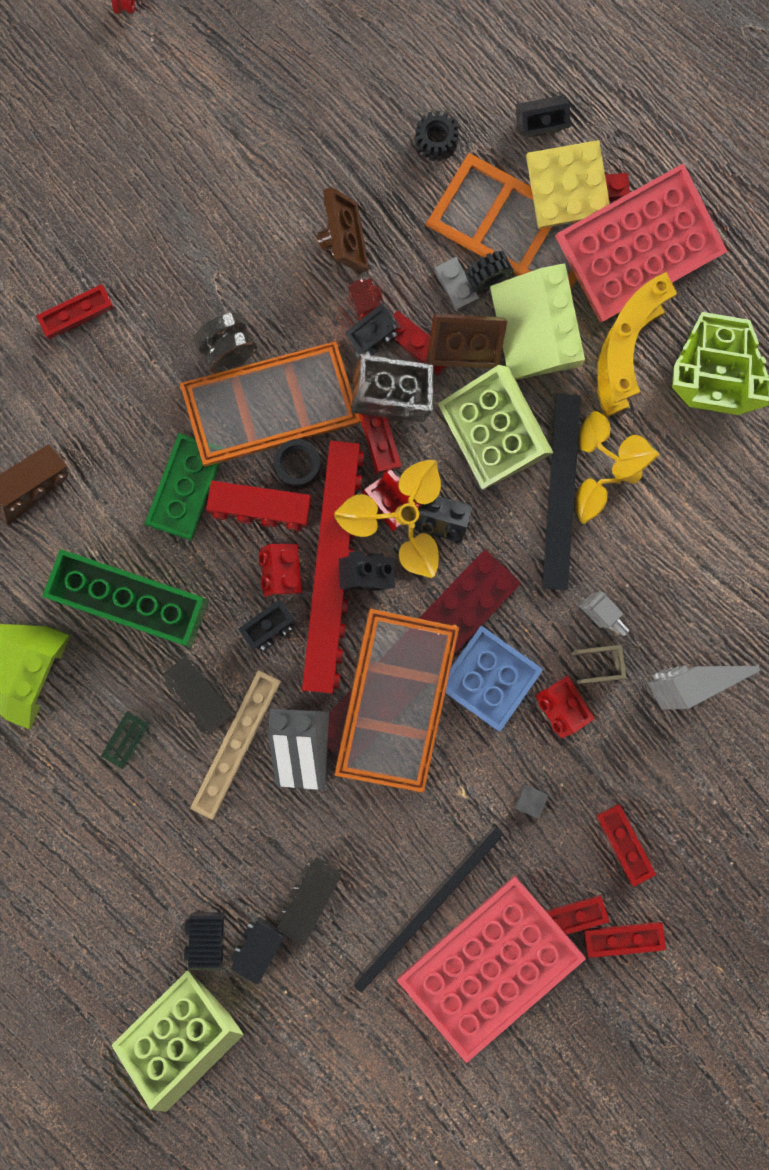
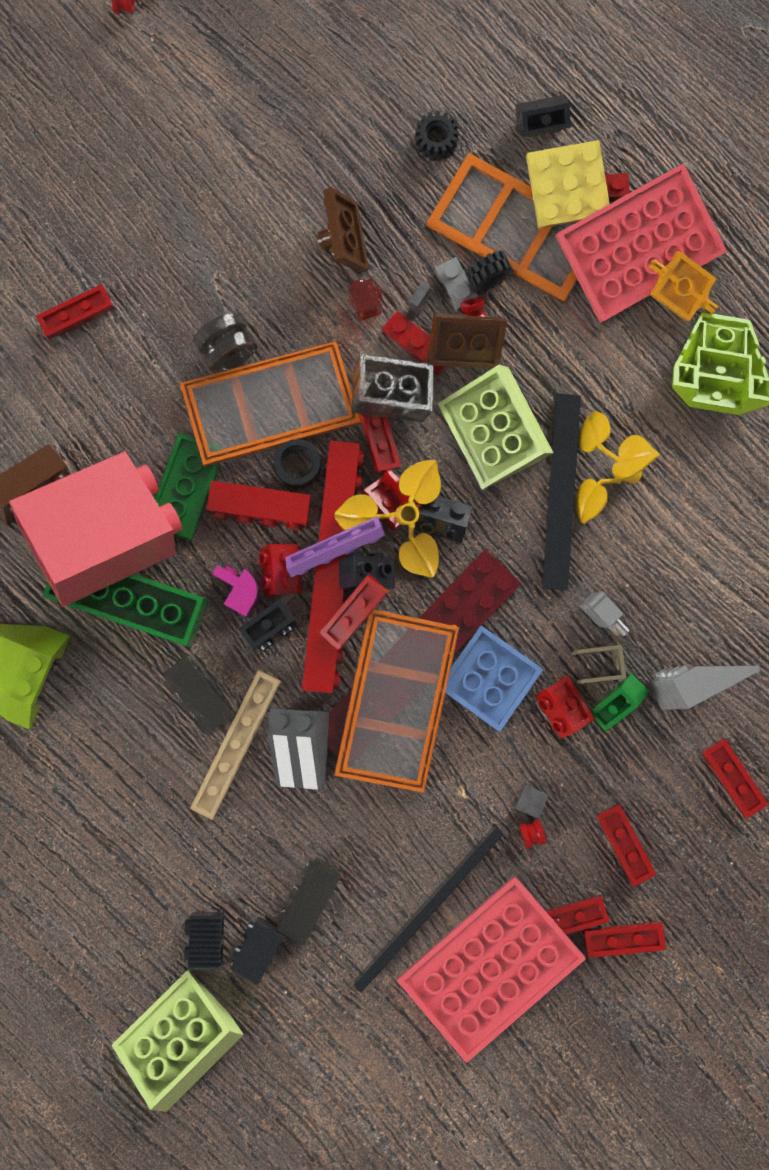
(96, 527): none -> coral brick
(136, 721): clear green tile -> none
(245, 590): none -> dark pink brick
(334, 546): none -> medium lavender plate
(354, 612): none -> red plate
(373, 330): black bracket -> none
(419, 298): none -> flat silver tile
(473, 307): none -> red wheel
(532, 834): none -> red wheel
(540, 322): yellowish green slope -> none
(615, 363): yellow fence -> none
(619, 702): none -> green slope
(683, 286): none -> light orange plate
(734, 778): none -> red plate

